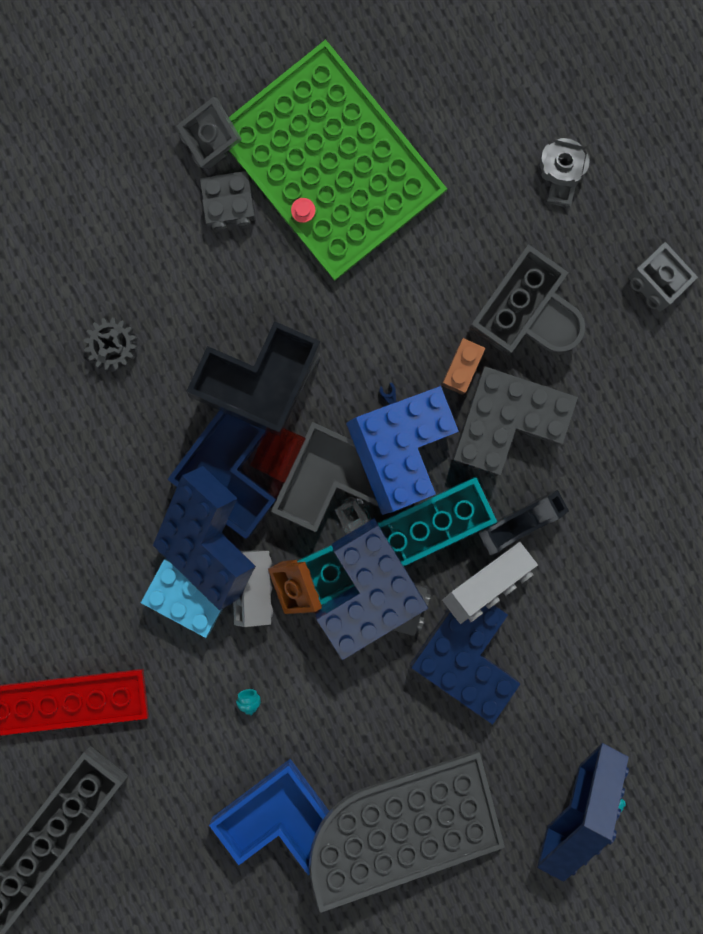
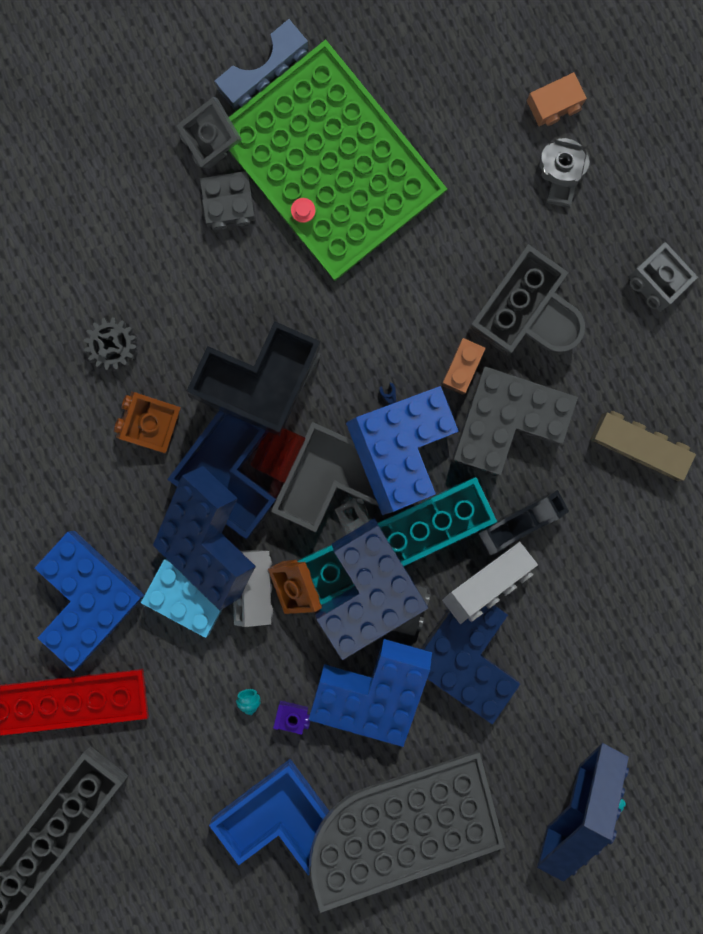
(97, 595): none -> blue piece
(146, 421): none -> dark orange plate
(240, 85): none -> sand blue arch
(288, 709): none -> dark purple brick
(378, 704): none -> blue piece
(556, 100): none -> nougat brick
(643, 446): none -> dark tan brick

